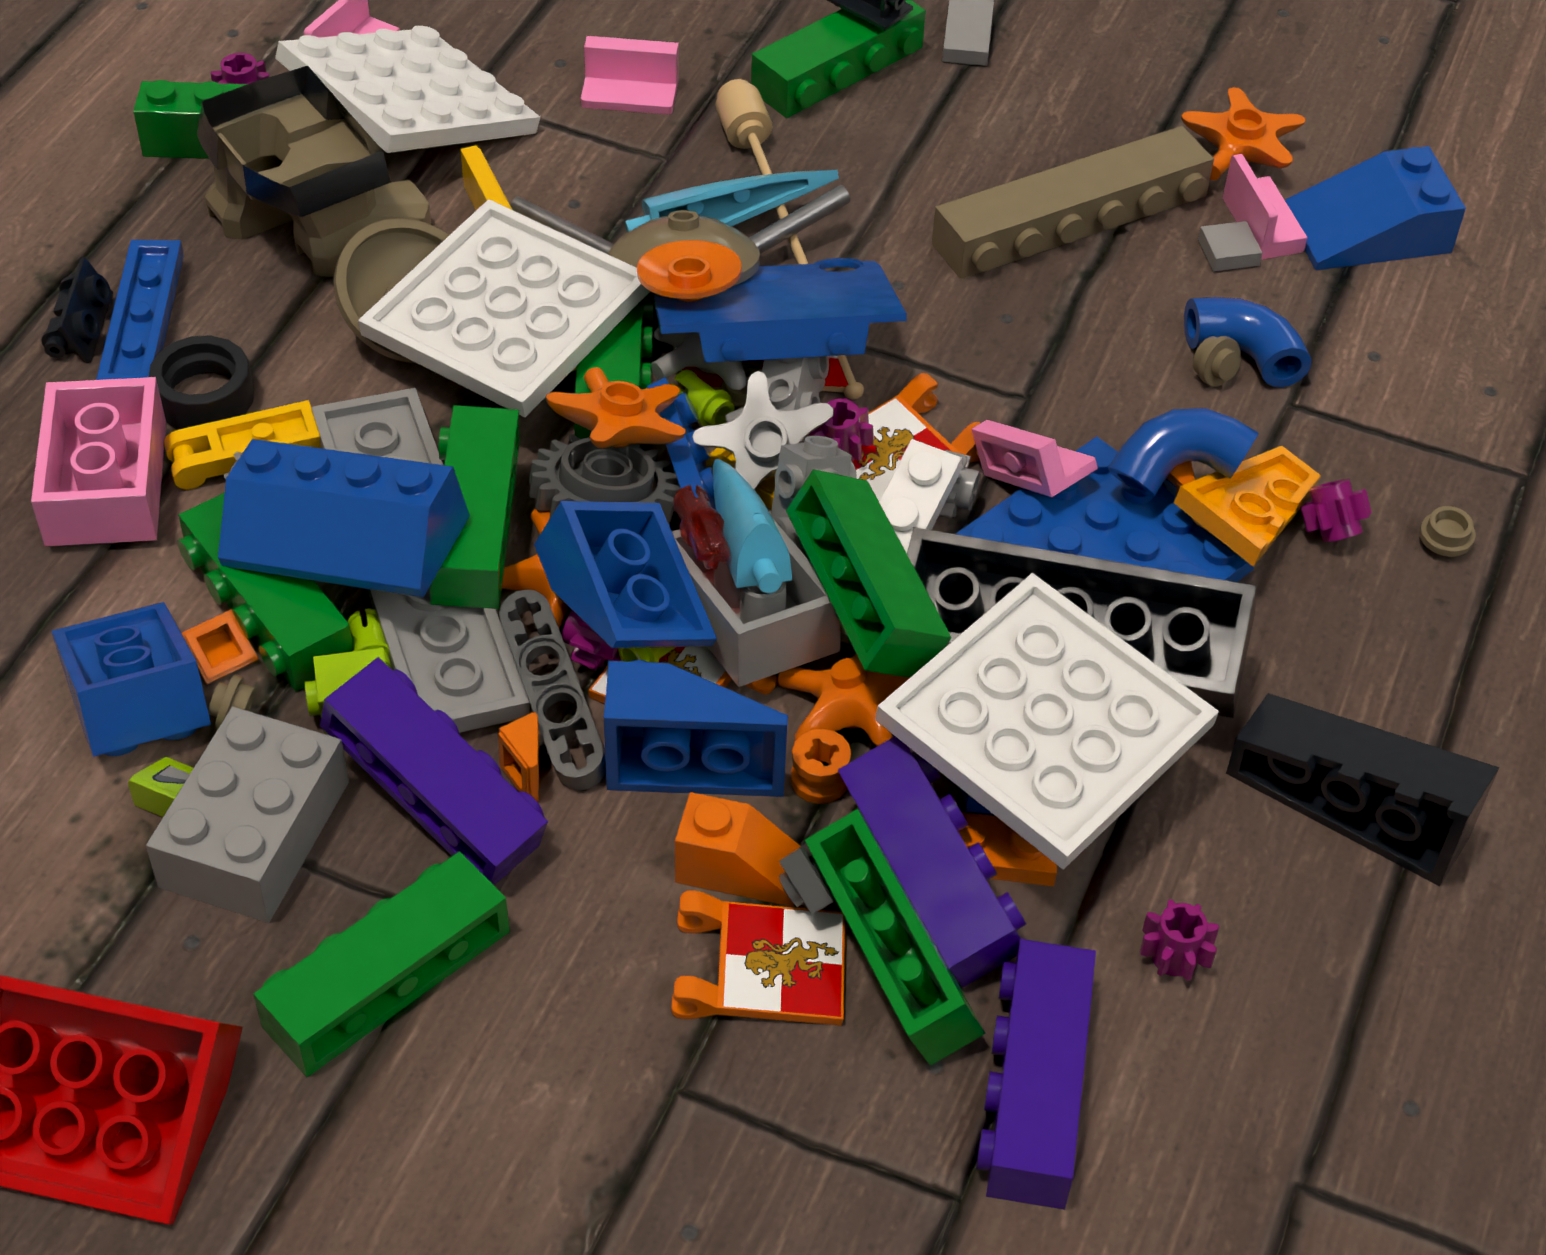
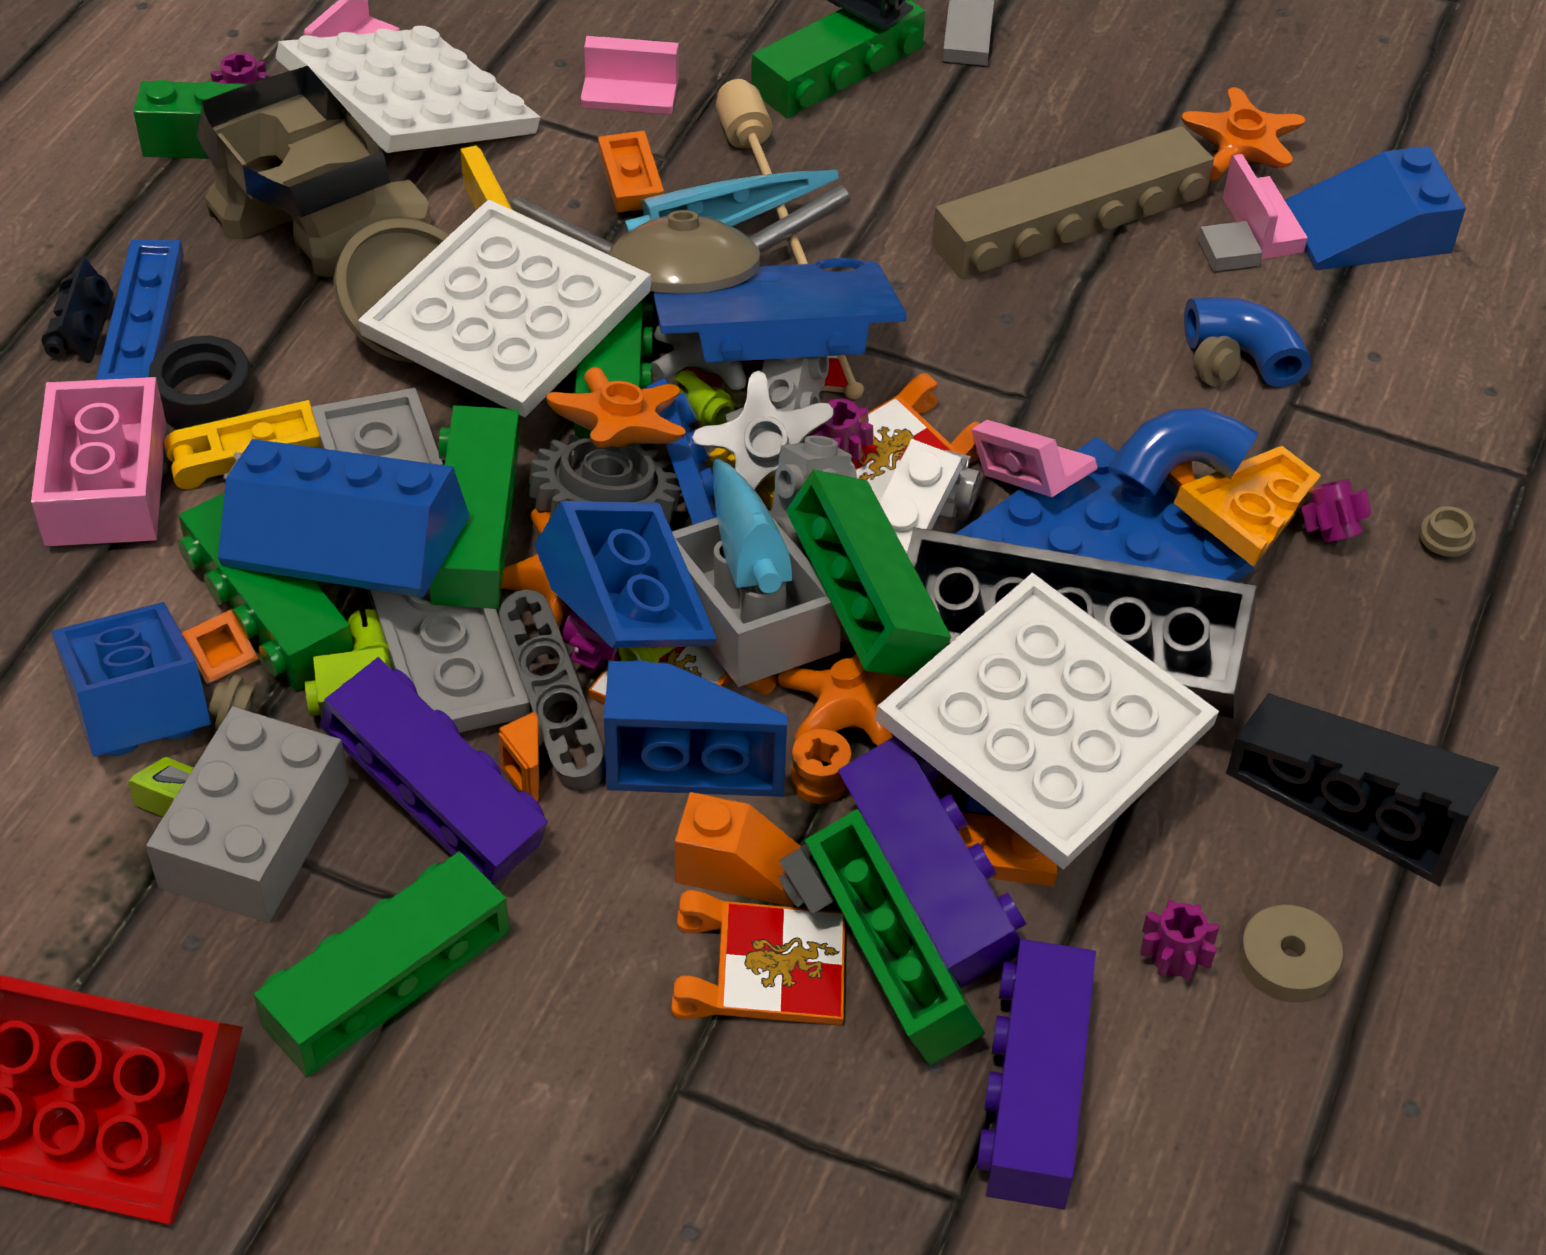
(629, 169): none -> orange plate
(689, 269): orange dish -> none
(701, 526): clear red axle -> none
(1288, 976): none -> dark tan piece

